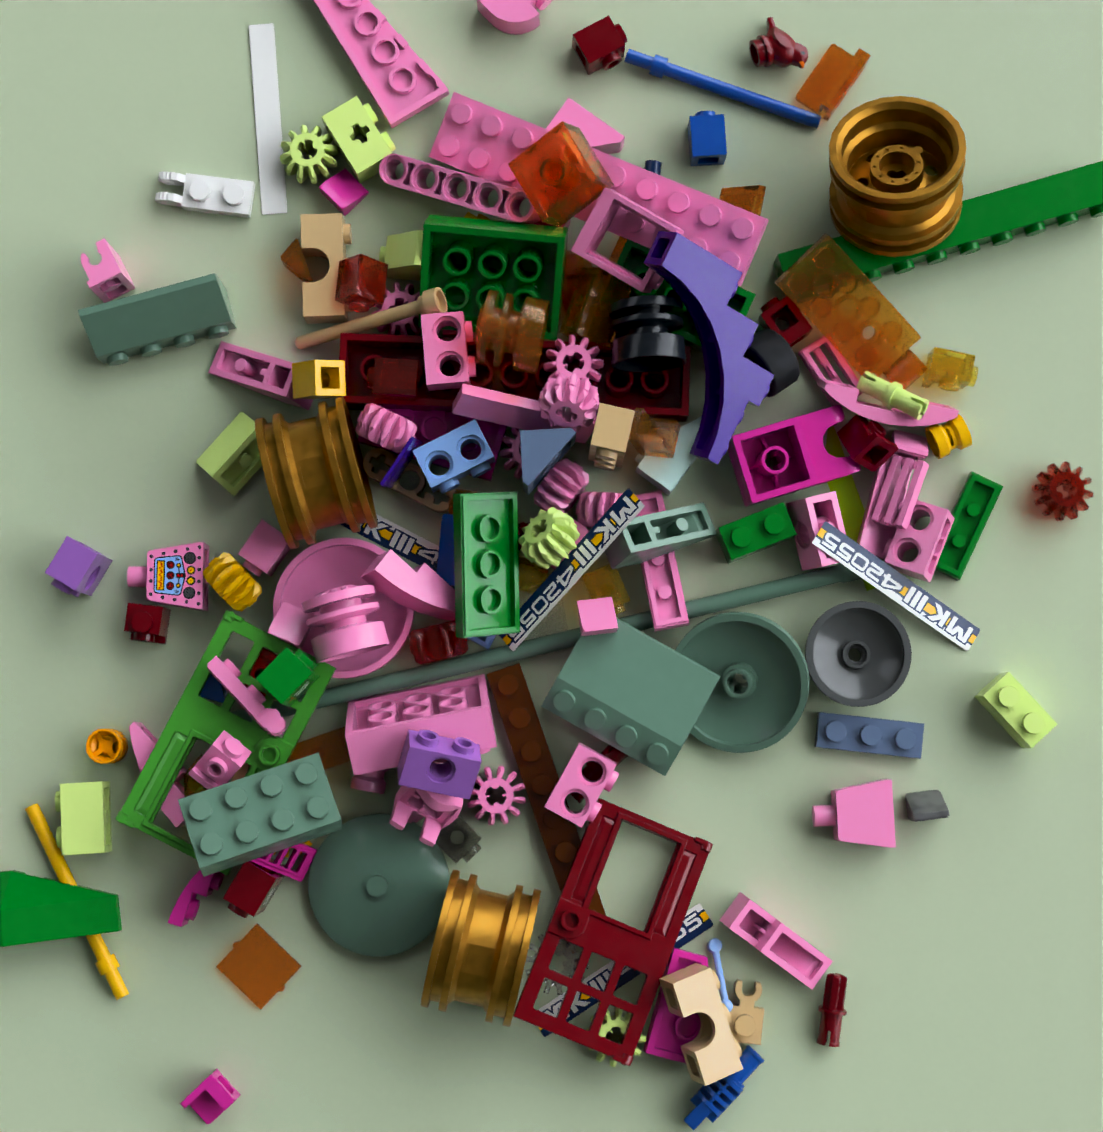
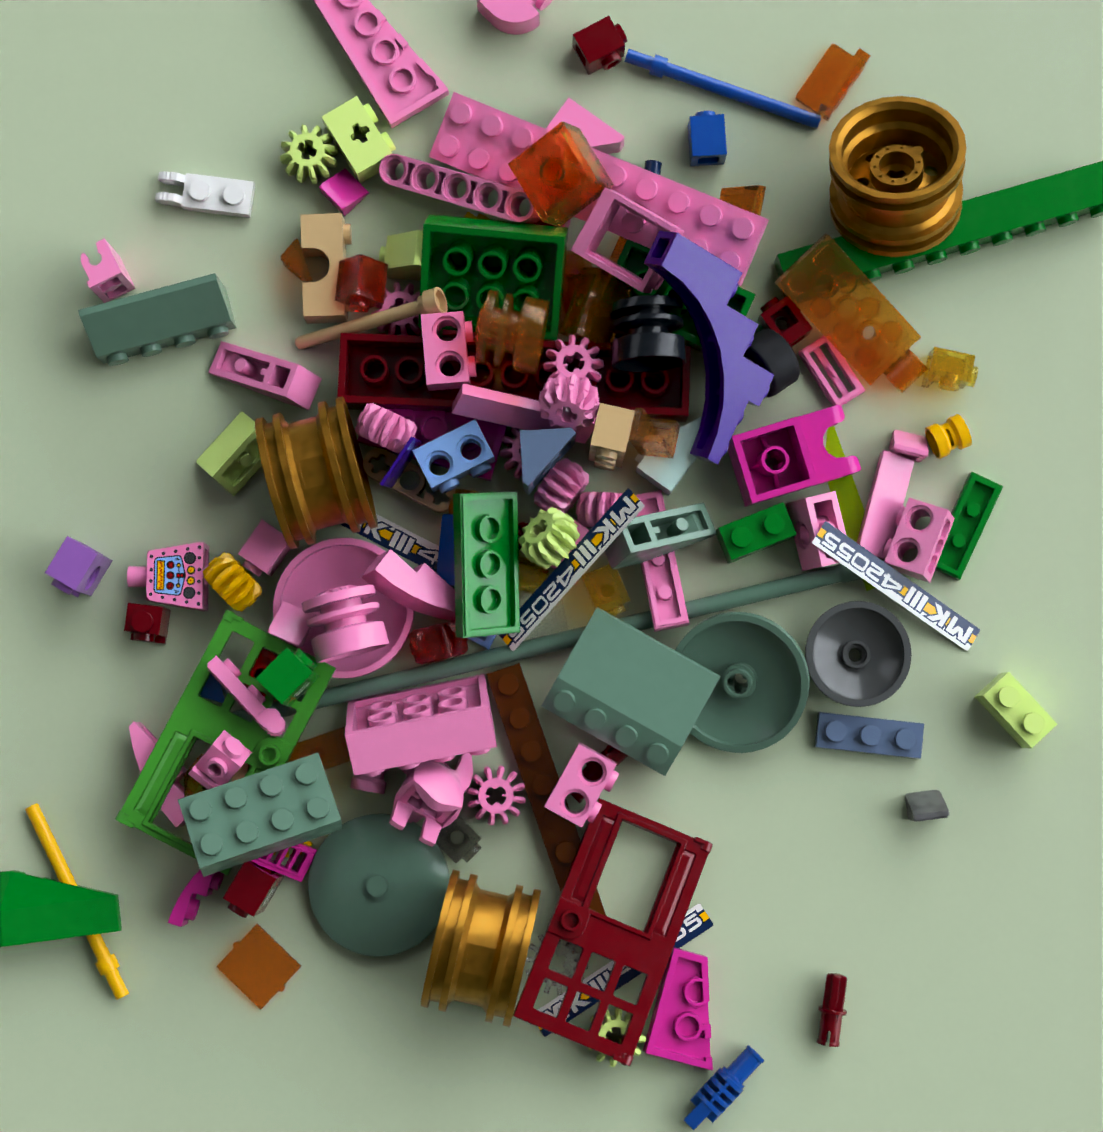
(84, 818): yellowish green brick -> none
(100, 746): light orange wheel -> none
(211, 1097): dark pink panel -> none
(267, 118): white sticker -> none
(318, 379): yellow brick -> none
(394, 379): clear red brick -> none
(451, 778): medium lavender brick -> none
(597, 616): bright pink slope -> none
(714, 947): light blue hinge -> none
(714, 1050): tan arch -> none
(745, 1017): tan plate -> none
(776, 940): bright pink slope -> none
(777, 49): dark red animal -> none
(847, 396): bright pink slope -> none
(860, 814): bright pink torso -> none
(866, 442): dark red brick -> none
(892, 395): yellowish green pin -> none
(894, 491): bright pink tile -> none
(1054, 500): clear red gear -> none

